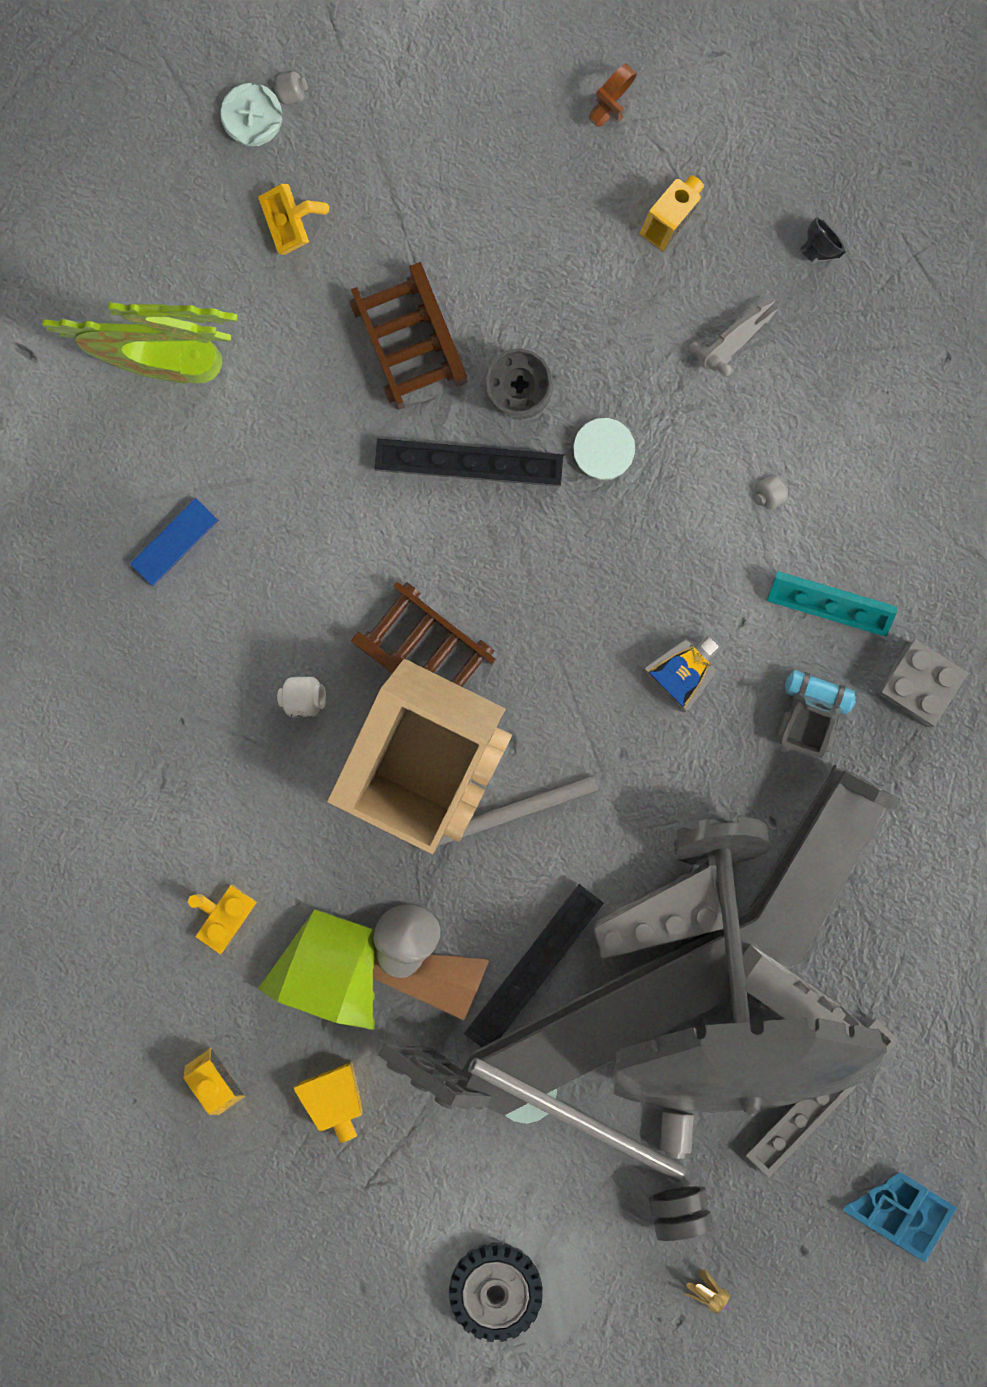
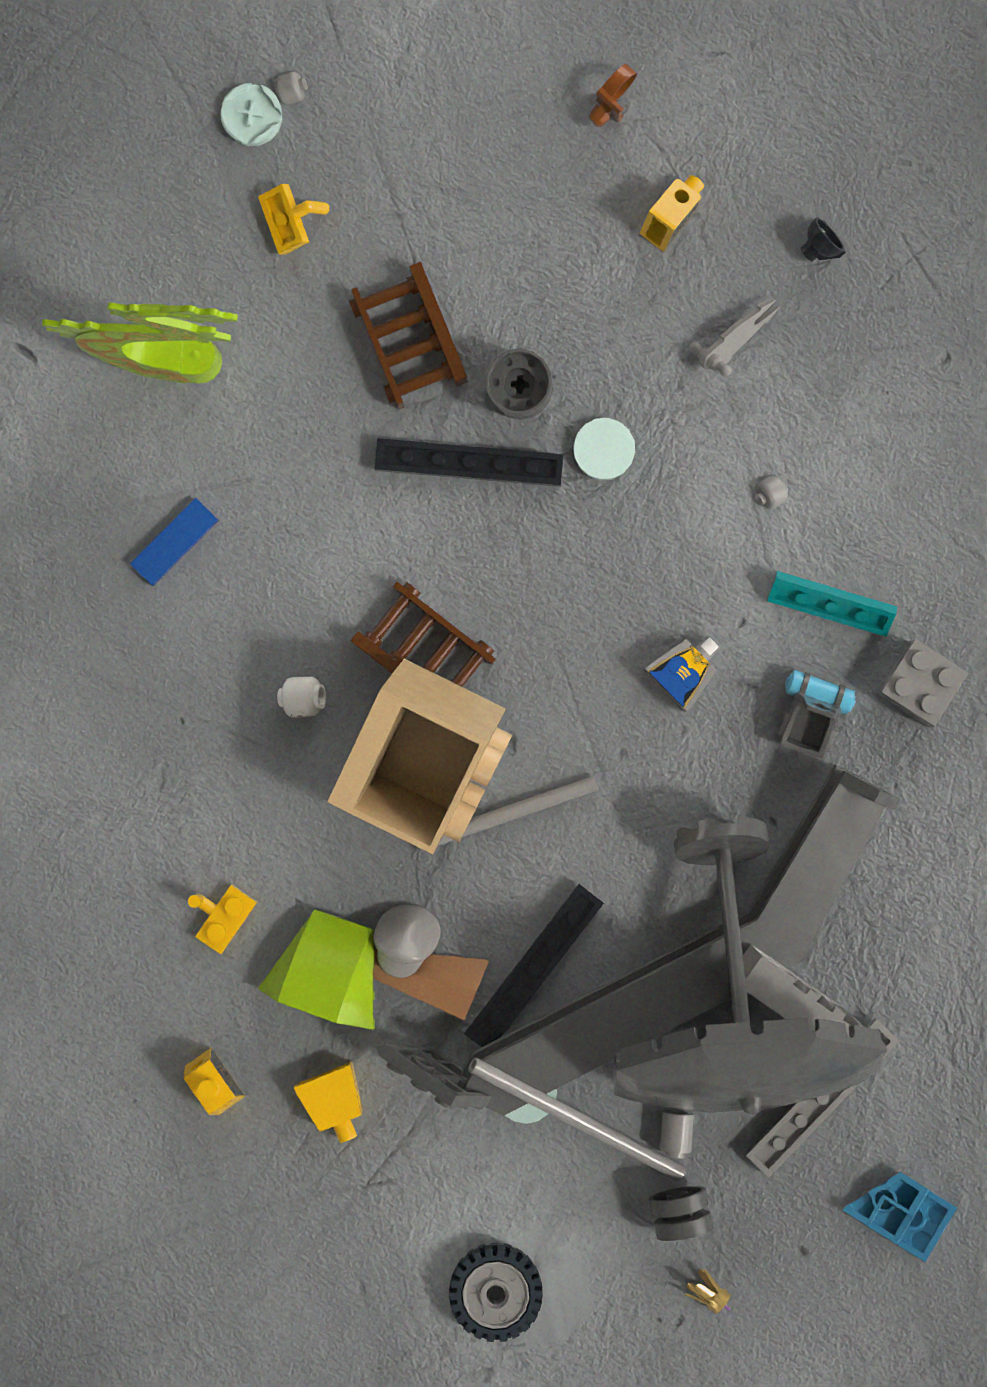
(664, 915): light grey wedge -> none

